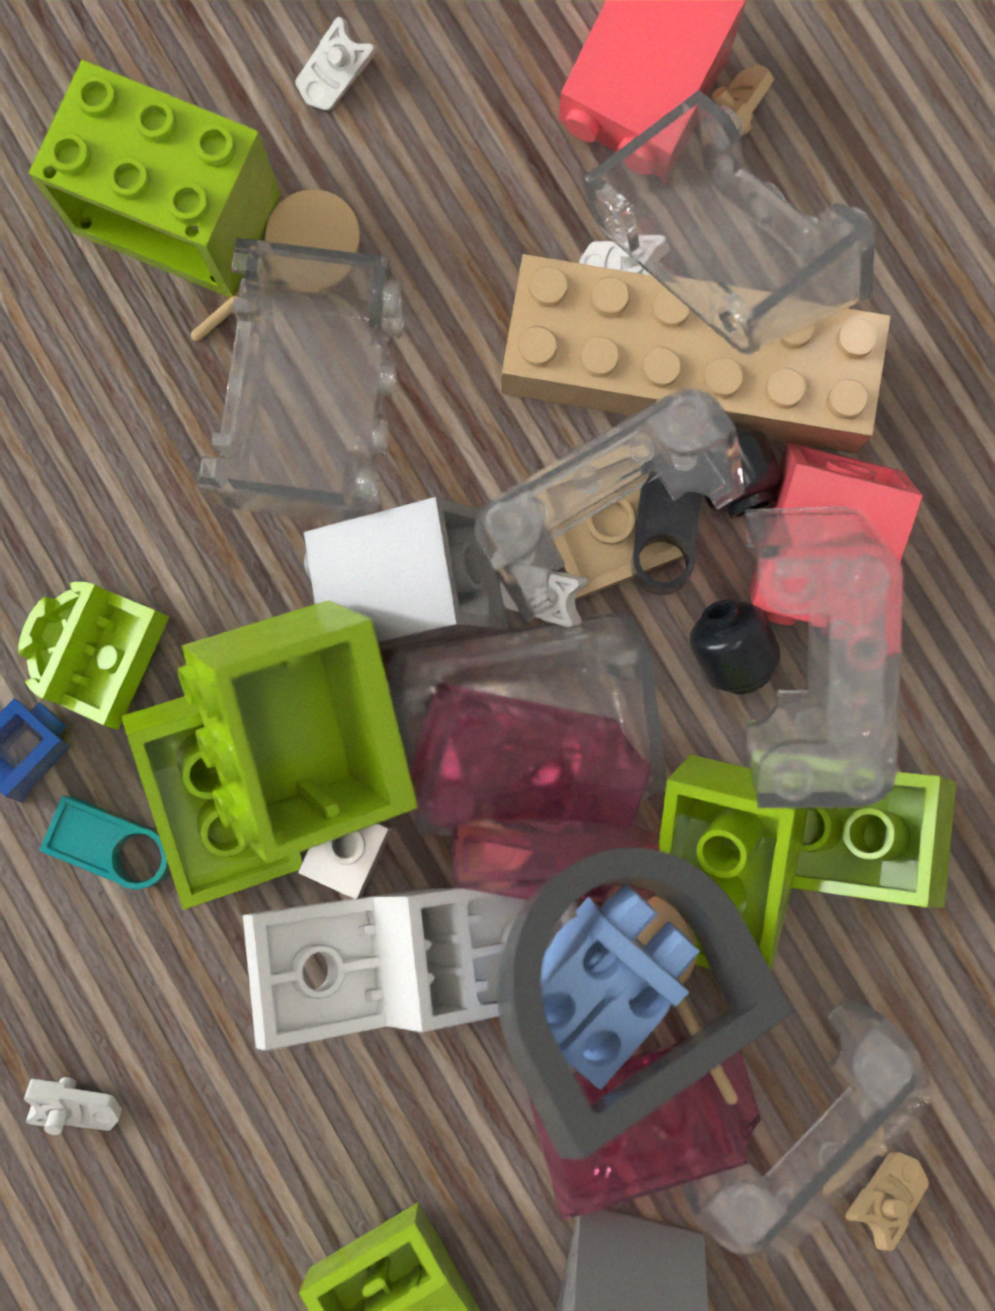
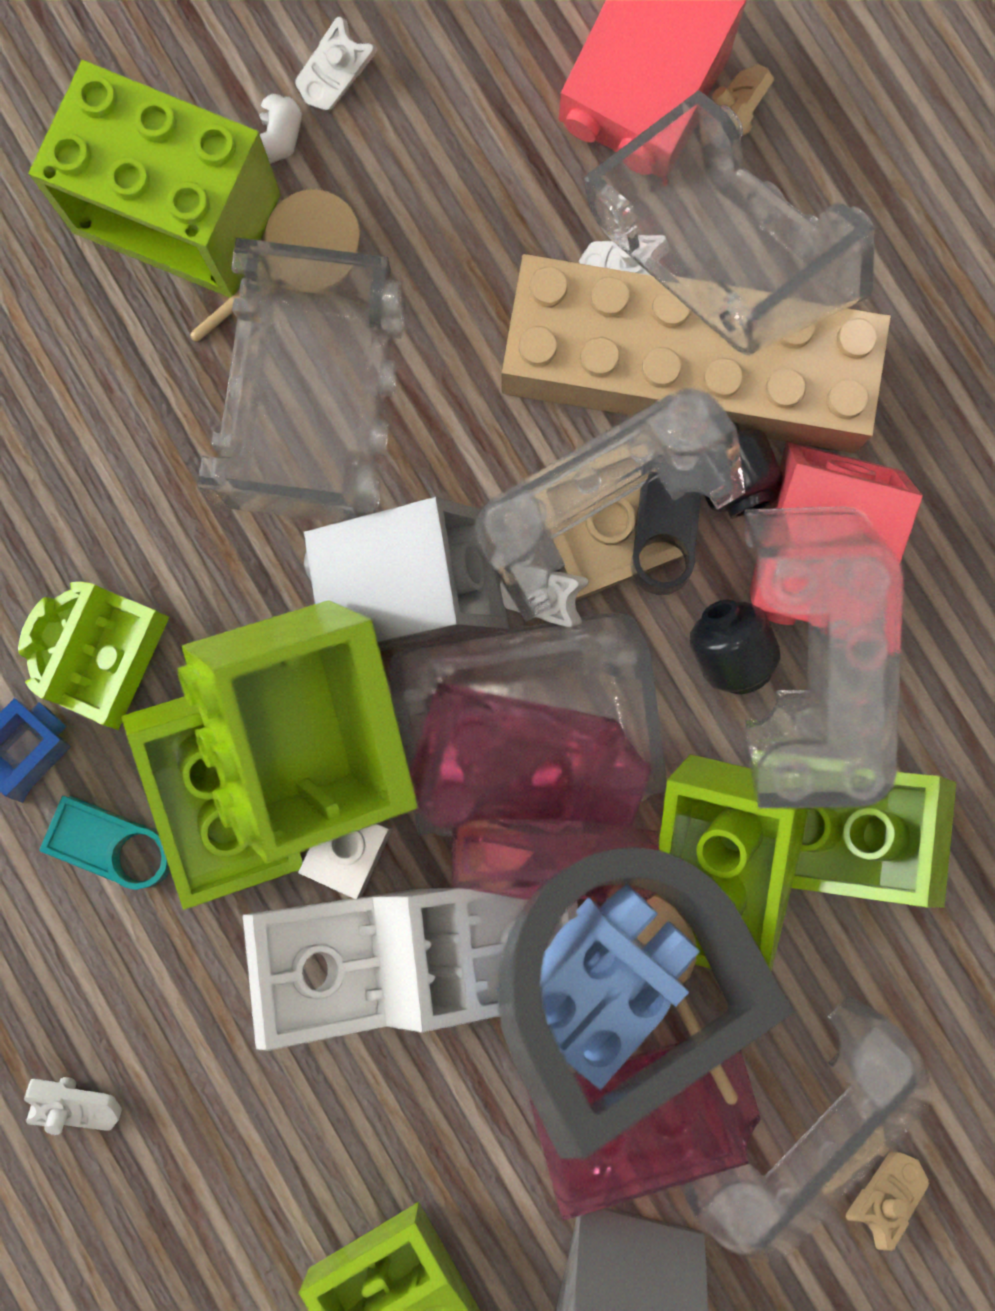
(283, 126): none -> white arm

